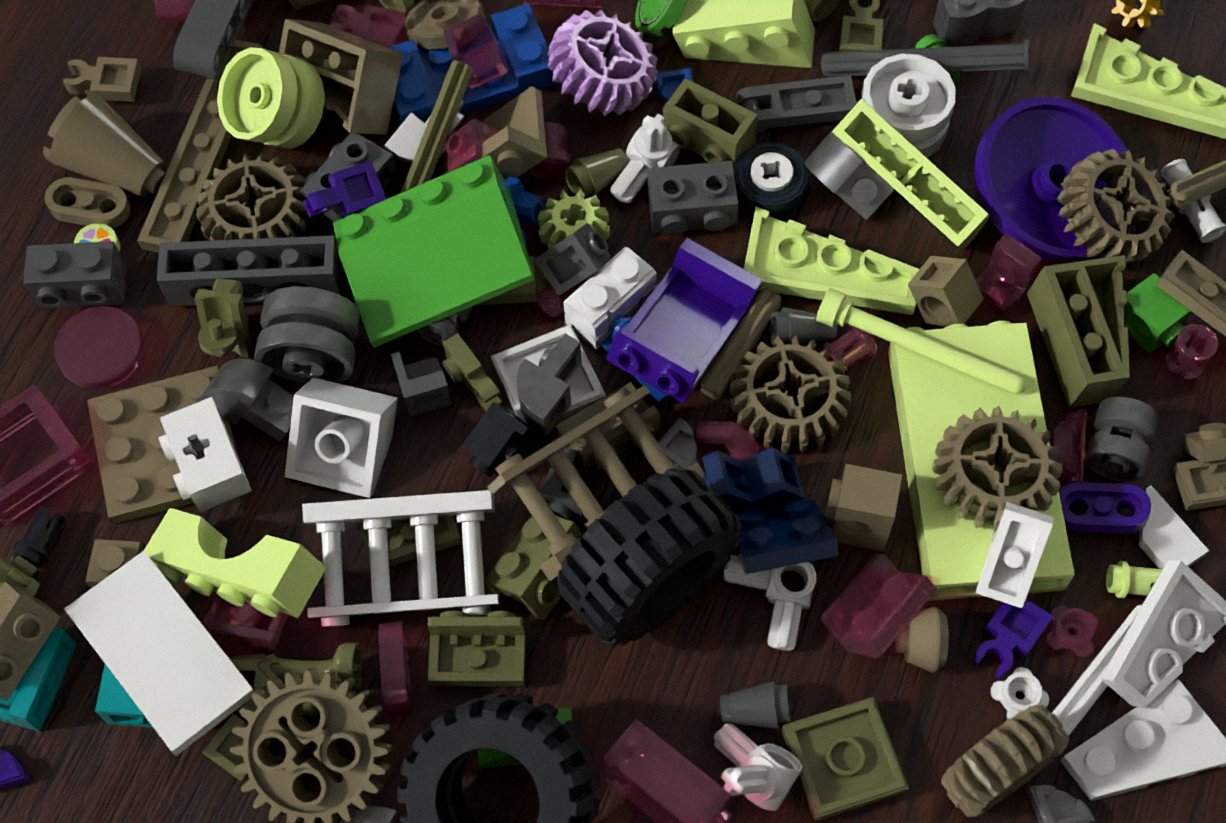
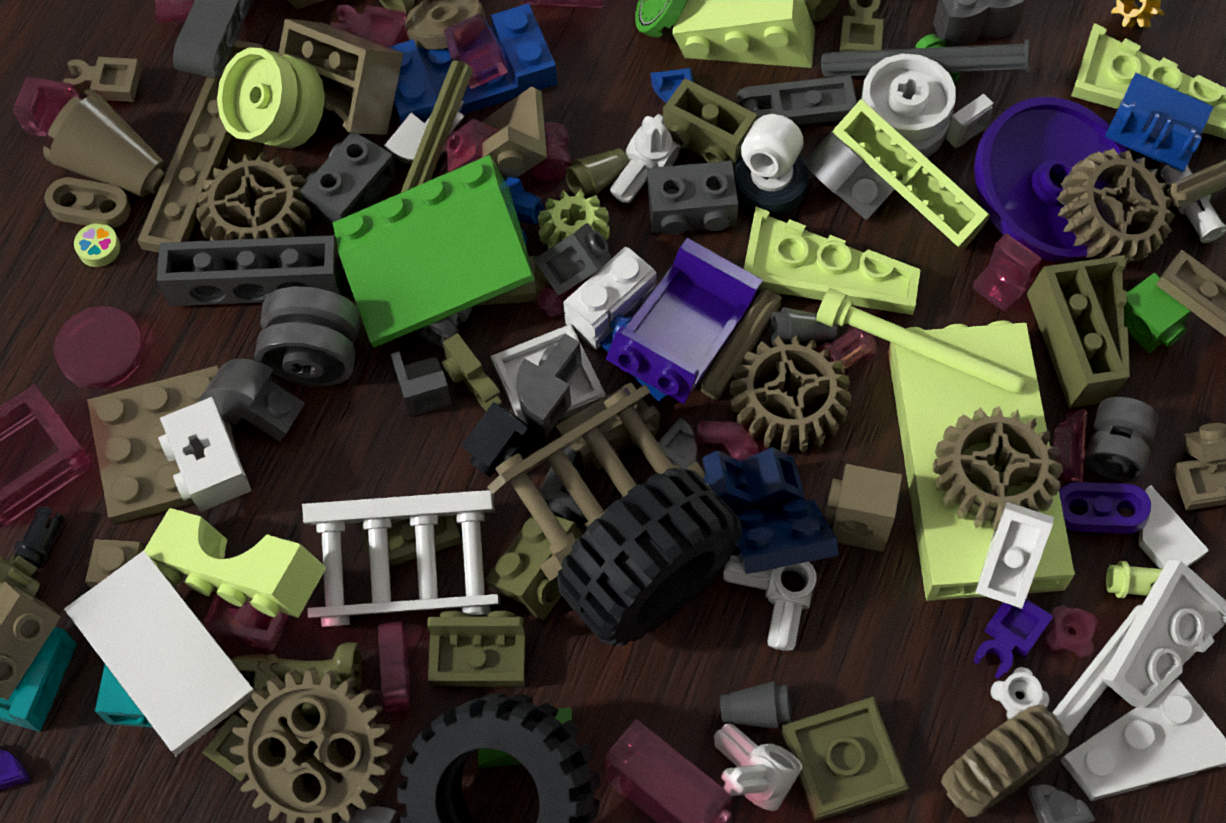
(40, 103): none -> clear pink panel
(75, 274): dark grey brick -> none
(223, 319): olive hips -> none
(339, 436): white slope -> none
(350, 190): dark purple plate -> none
(602, 62): lavender gear -> none
(772, 146): none -> white head
(876, 607): clear pink bracket -> none
(925, 640): dark tan cone -> none
(945, 291): dark tan brick -> none
(969, 121): none -> white tile
(1159, 122): none -> blue hinge
(1192, 351): clear pink bush -> none

